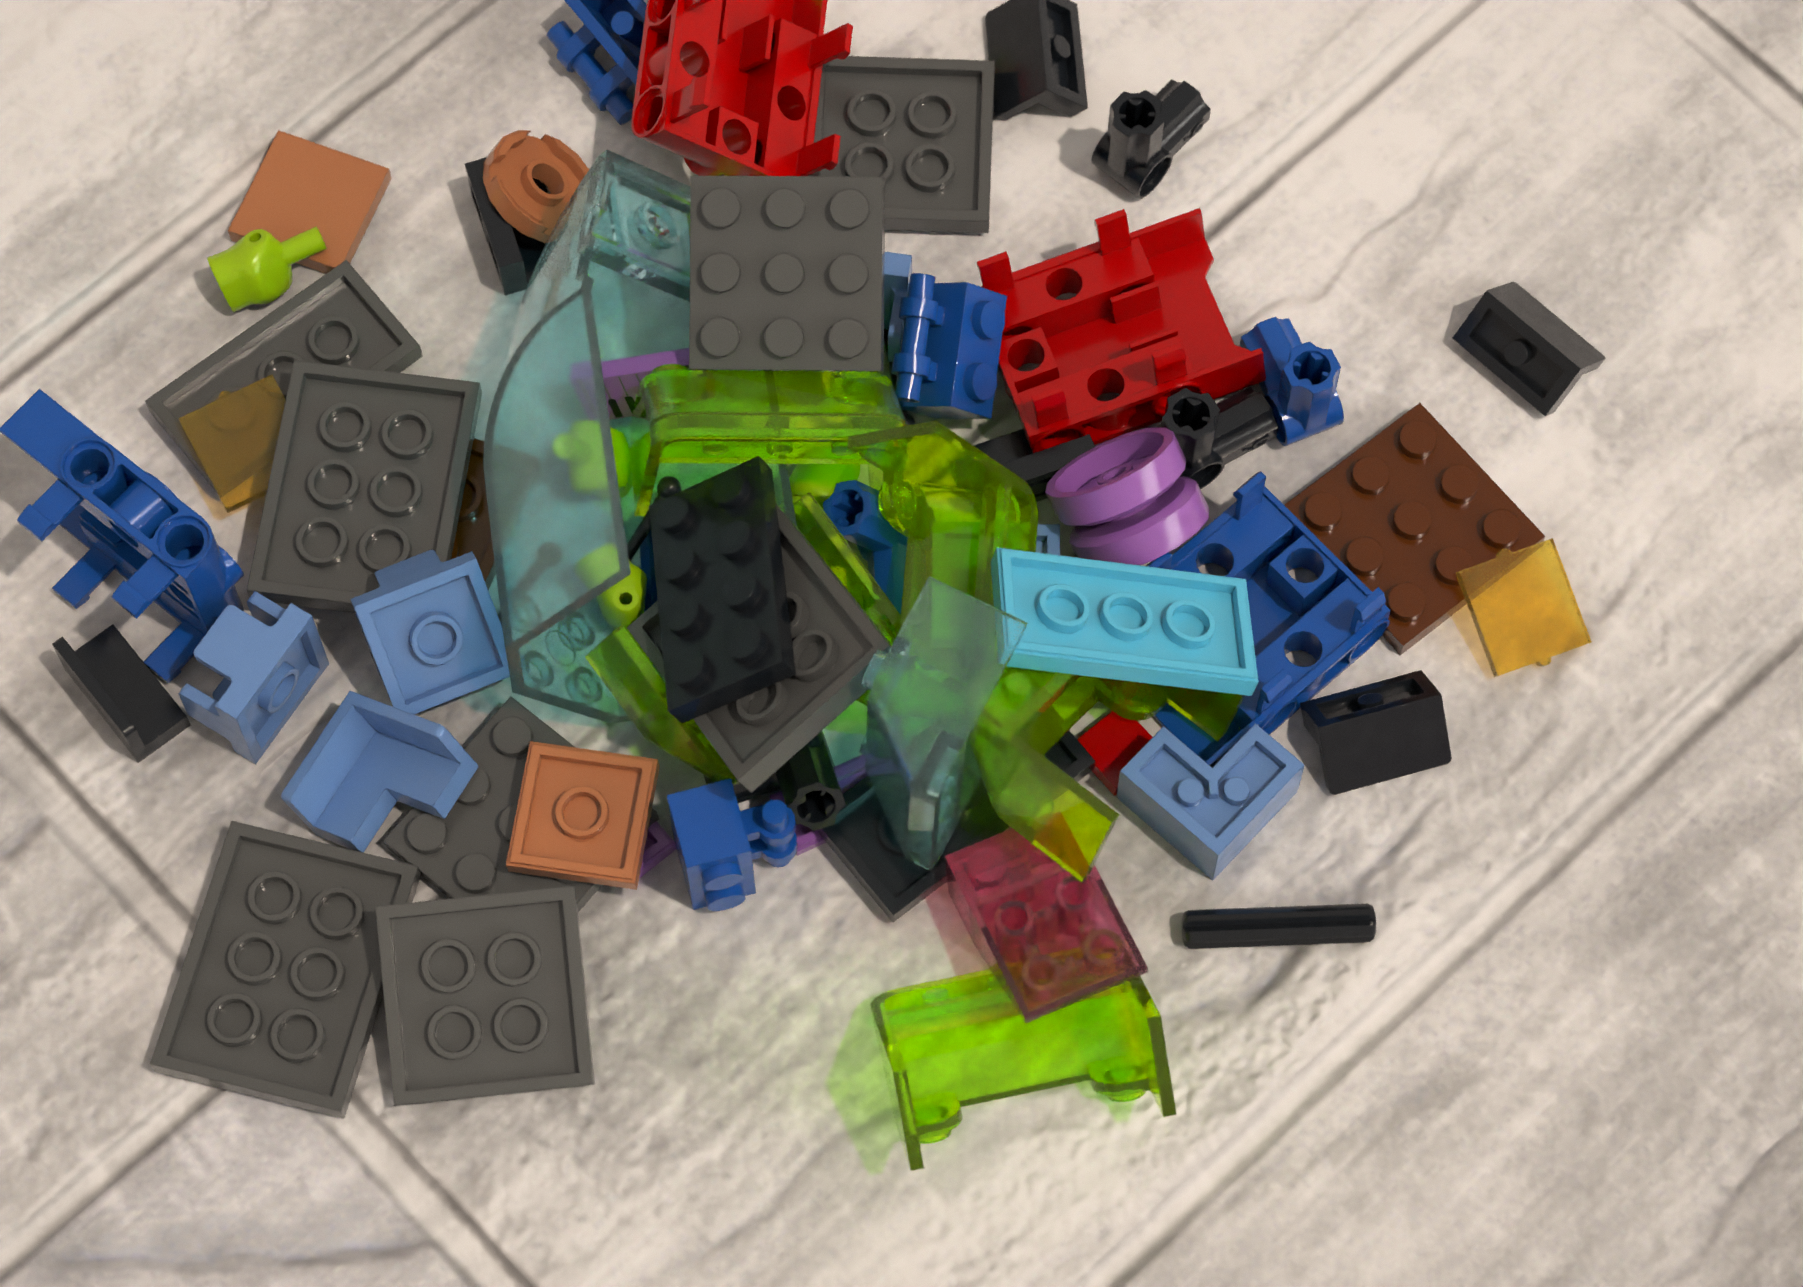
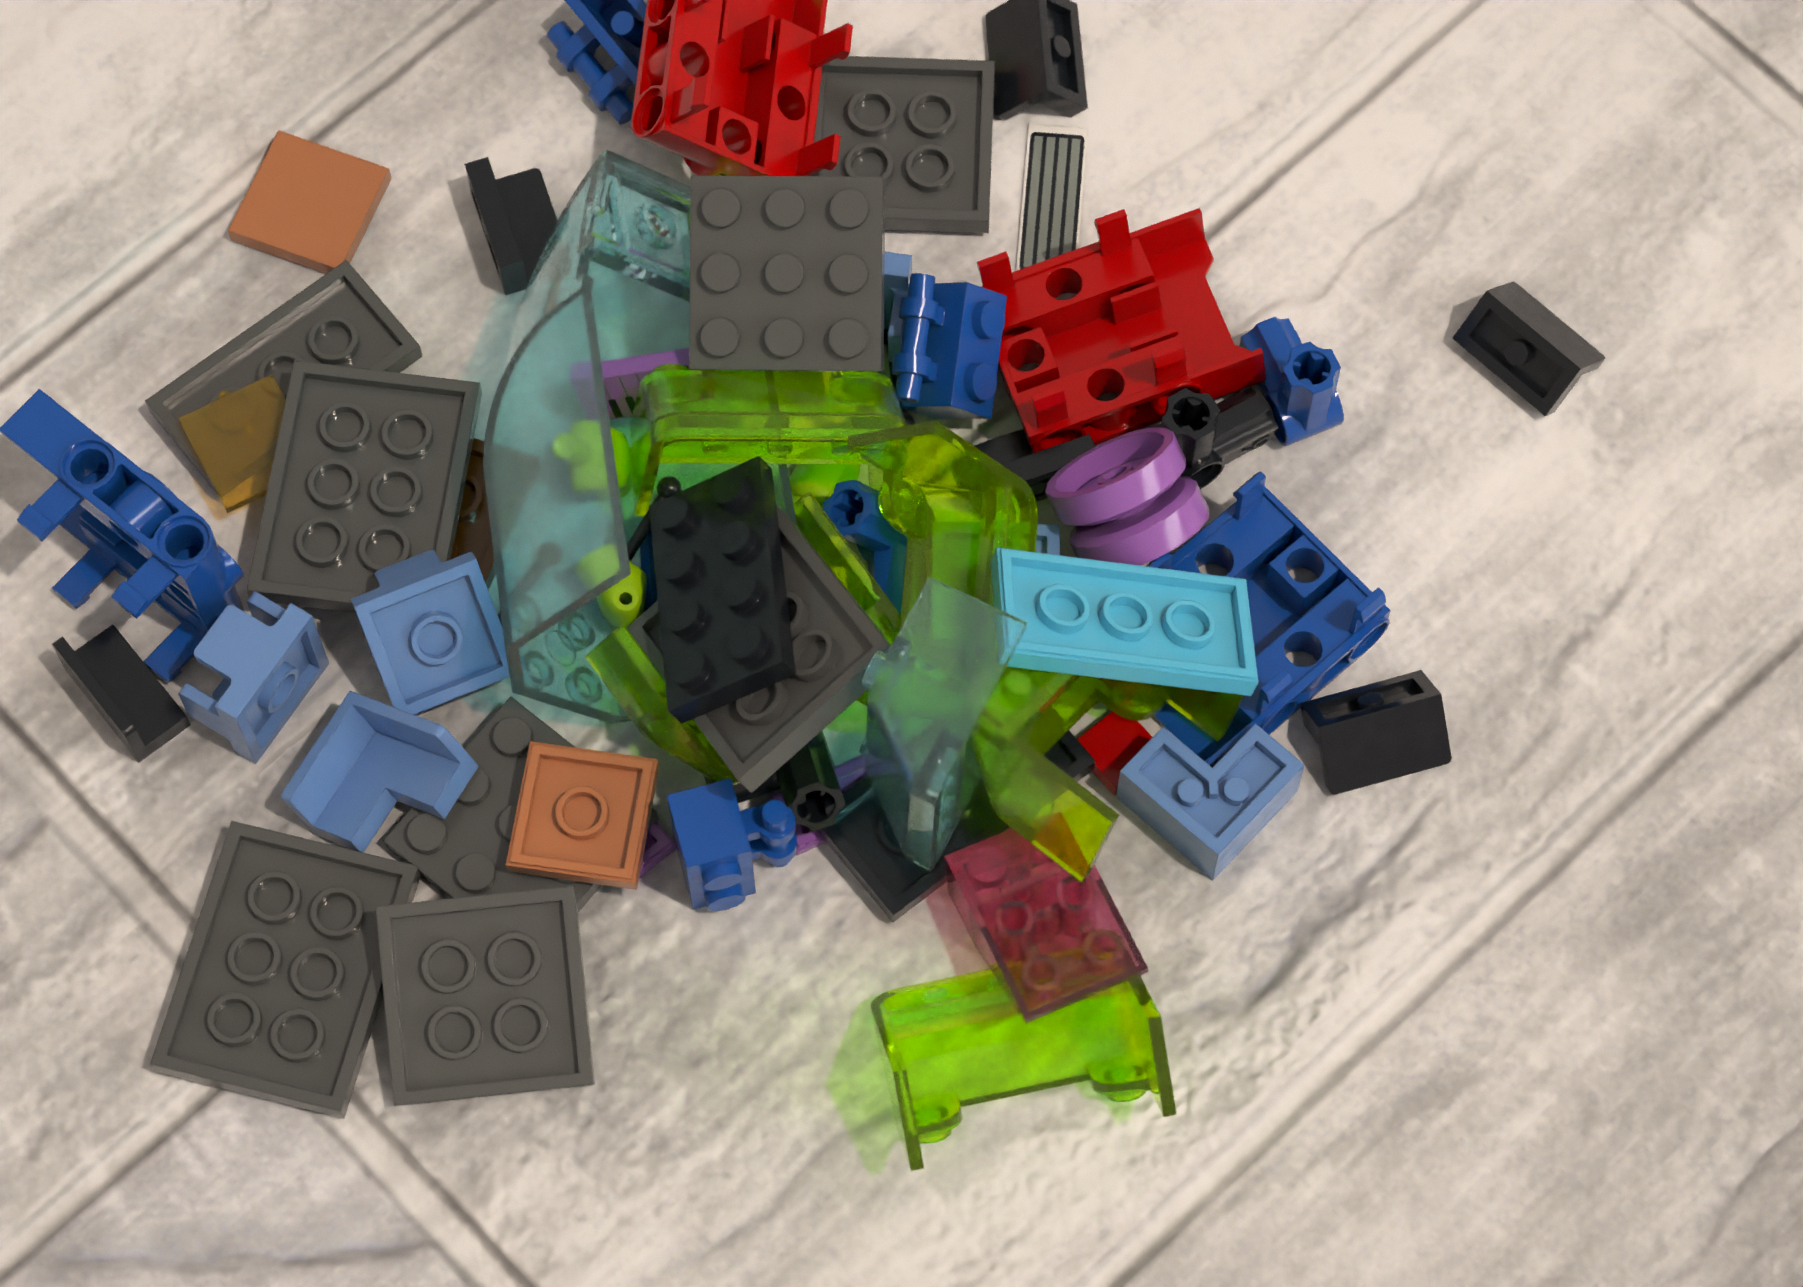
(260, 266): lime piece -> none
(511, 187): nougat tile -> none
(1051, 193): none -> sticker
(1148, 133): black piece -> none
(1278, 926): black axle -> none
(1410, 518): reddish brown plate -> none
(1523, 607): clear yellow piece -> none

